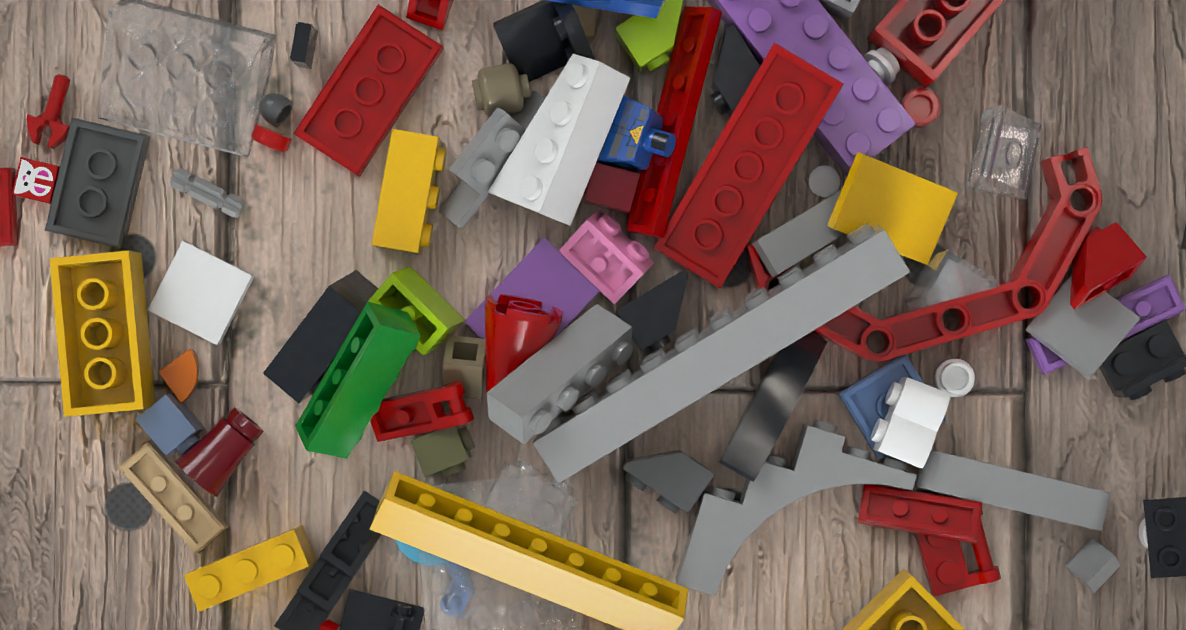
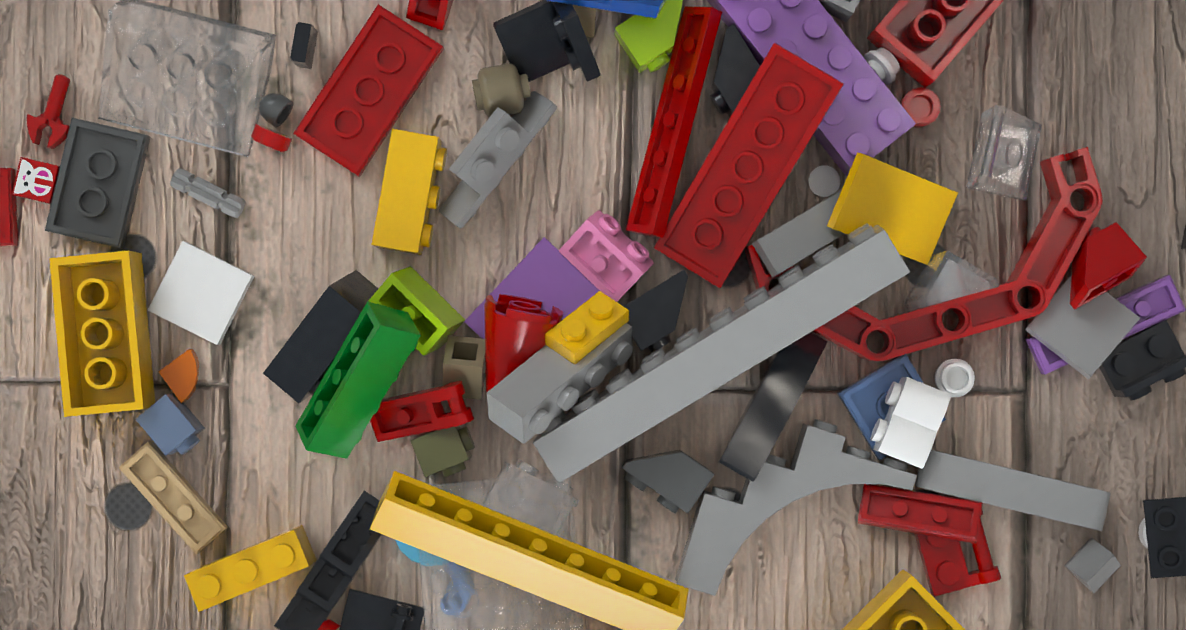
(220, 451): dark red plant -> none
(563, 141): white wedge -> none
(587, 327): none -> yellow plate
(611, 188): dark red brick -> none
(635, 137): blue torso -> none

